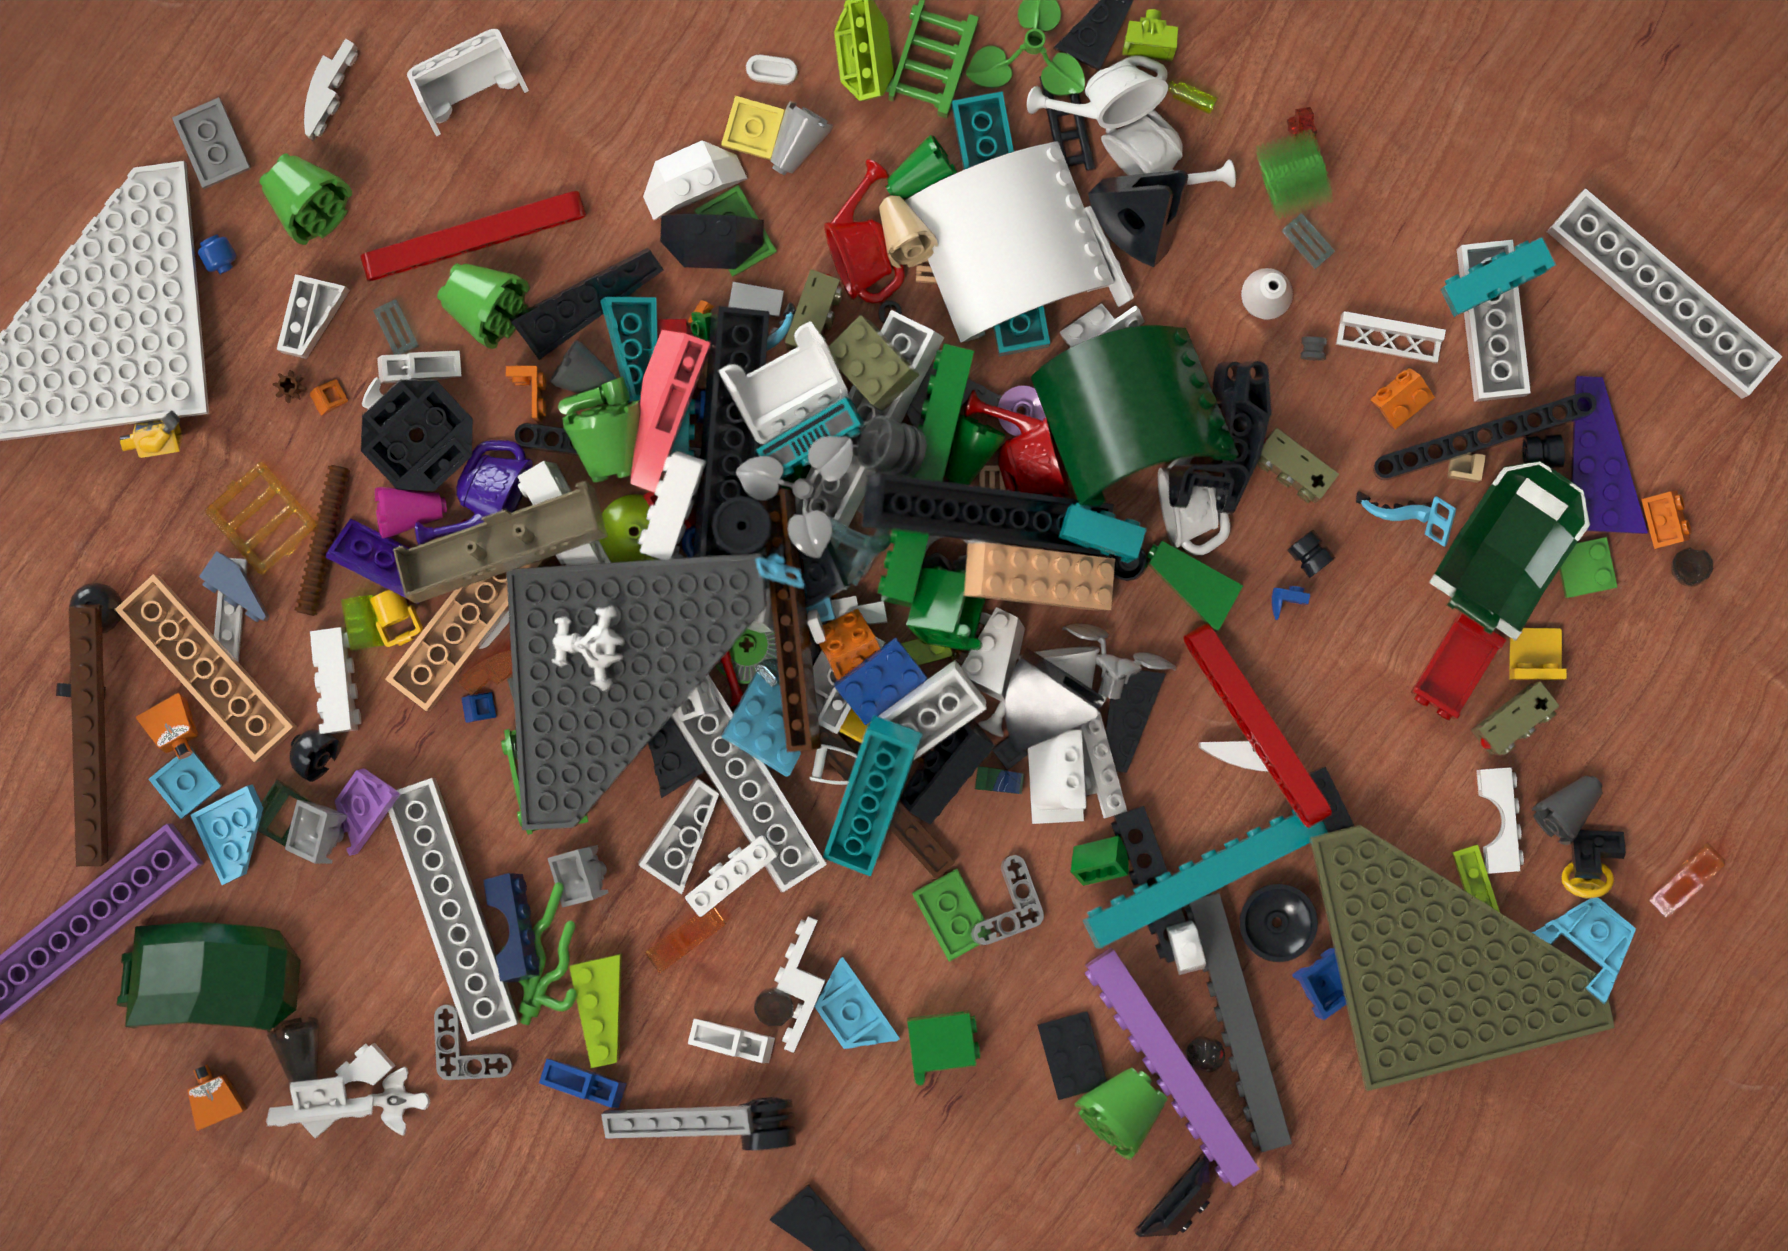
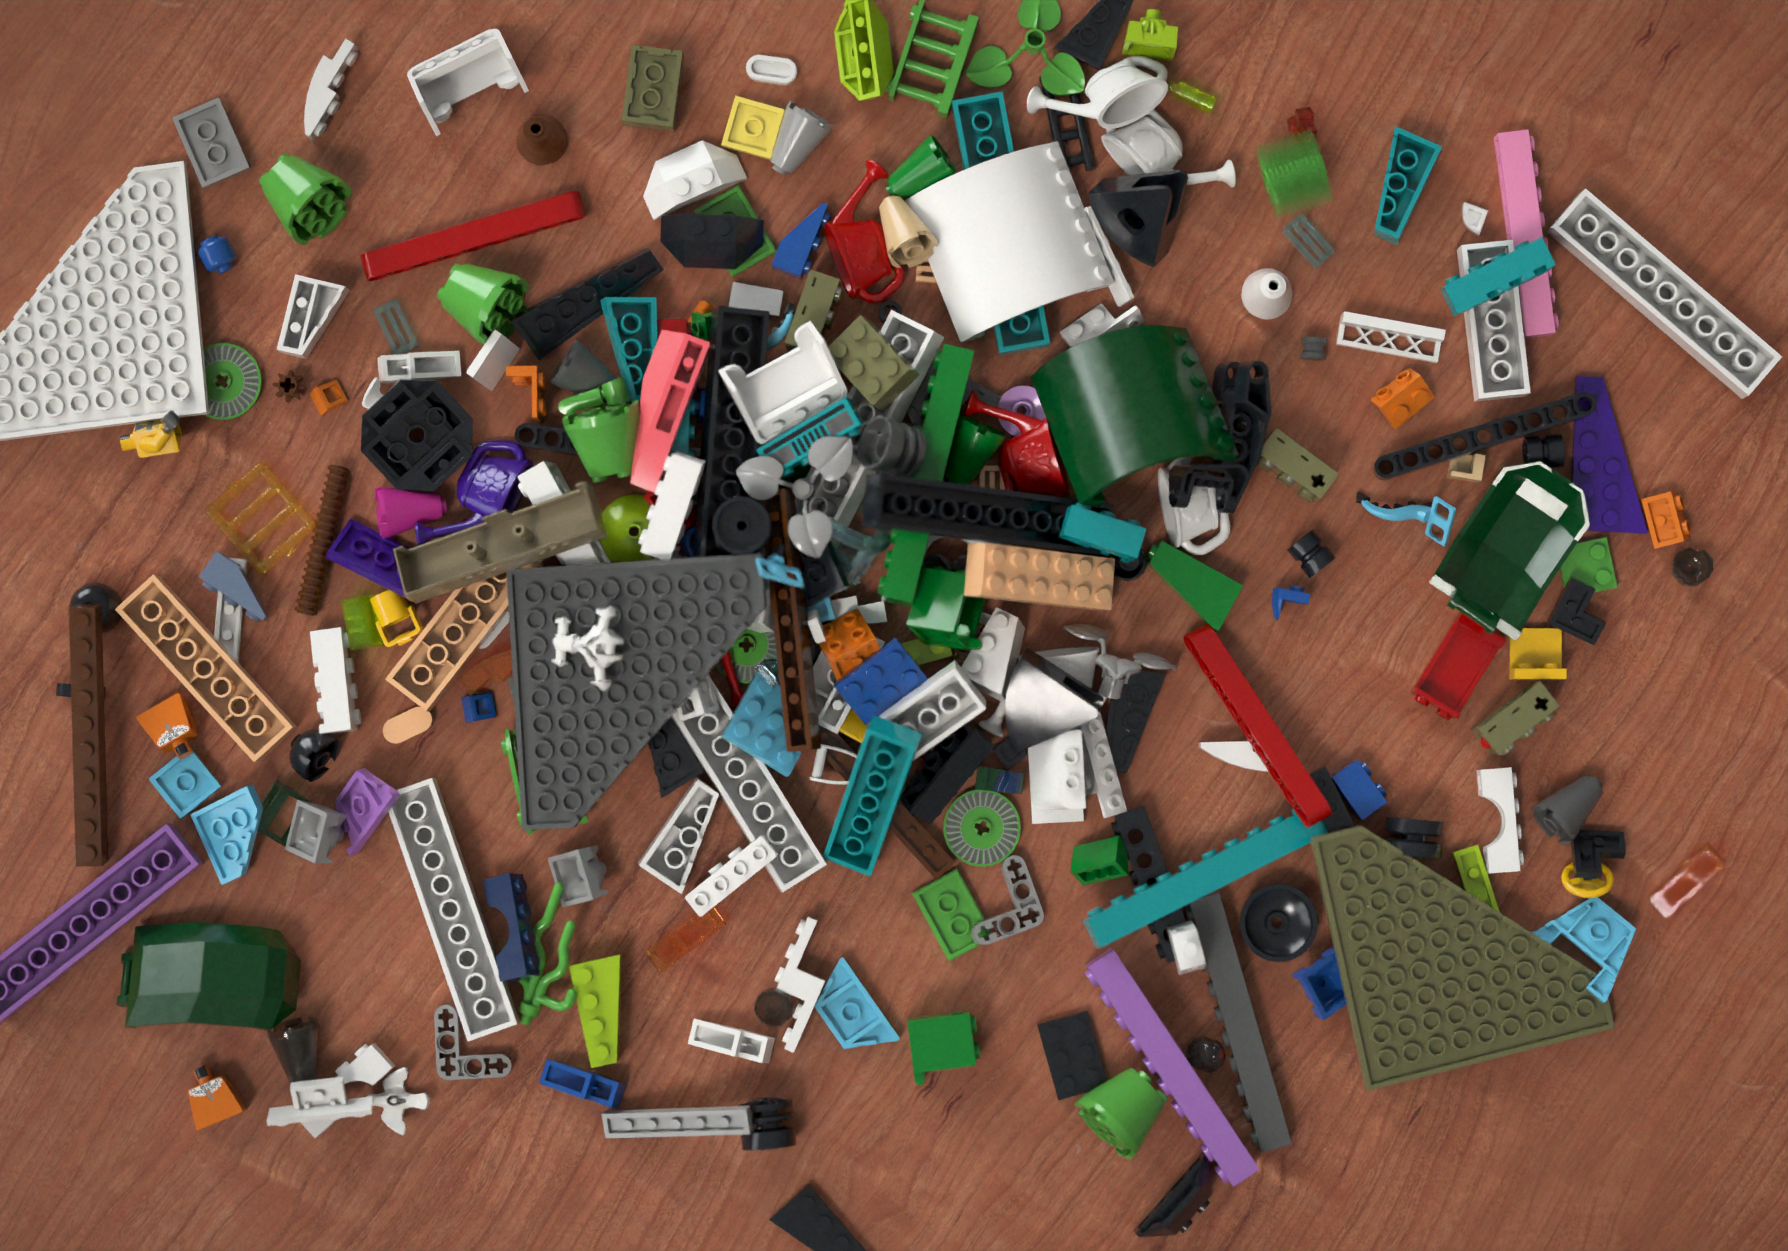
(243, 381): none -> piece
(407, 725): none -> light nougat tile
(492, 360): none -> white tile
(541, 139): none -> reddish brown cone
(652, 88): none -> olive piece
(796, 247): none -> blue slope
(963, 837): none -> piece
(1358, 789): none -> blue brick
(1405, 179): none -> teal wedge
(1413, 837): none -> black wheel
(1473, 217): none -> white tile
(1525, 223): none -> bright pink brick
(1570, 612): none -> black plate

